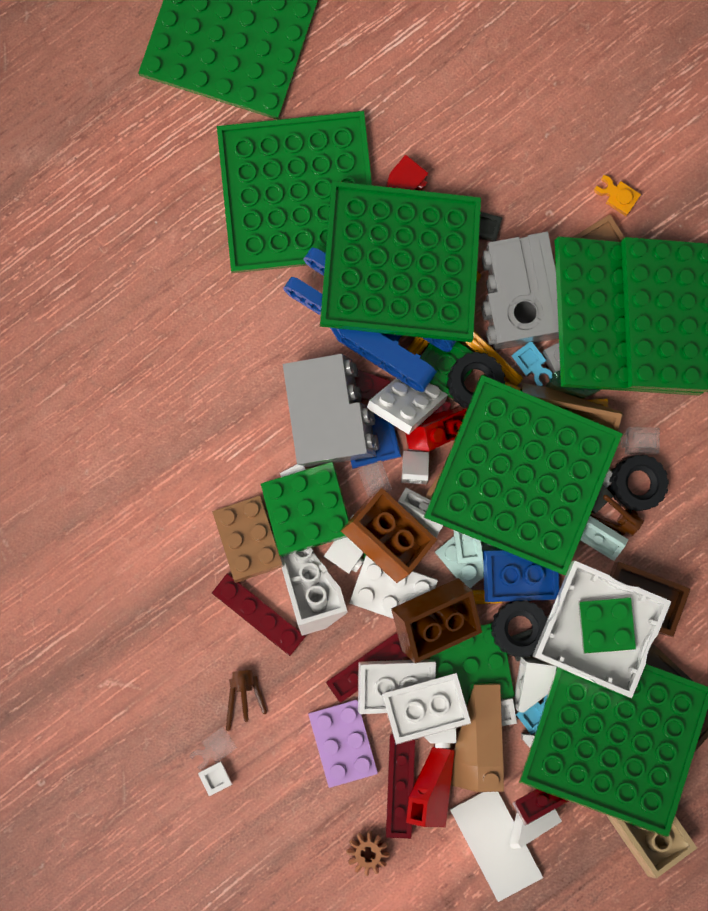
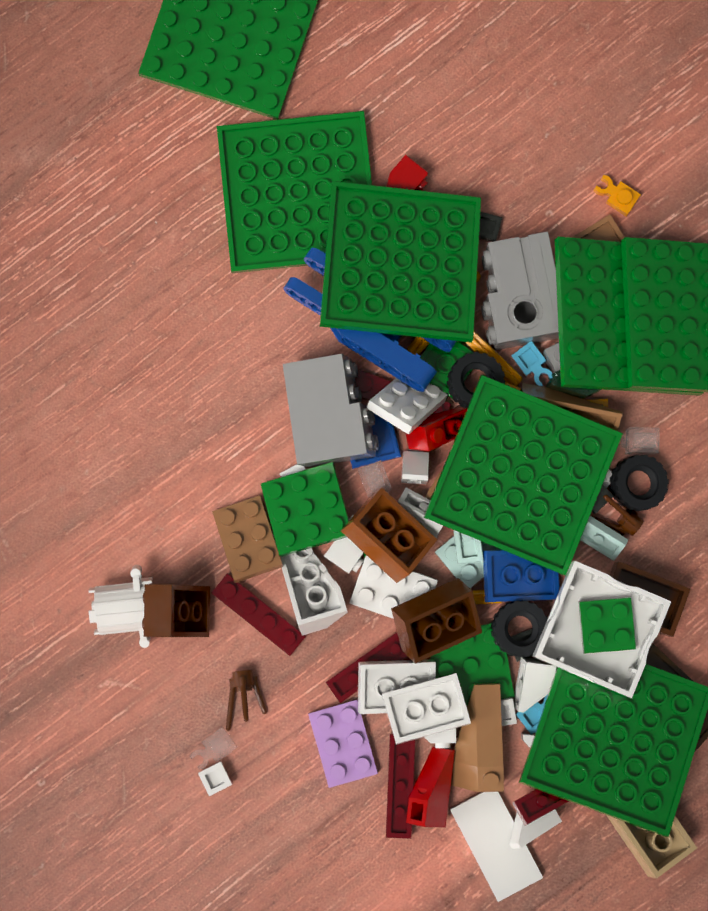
(120, 607): none -> white container
(176, 610): none -> reddish brown brick
(375, 848): nougat gear -> none

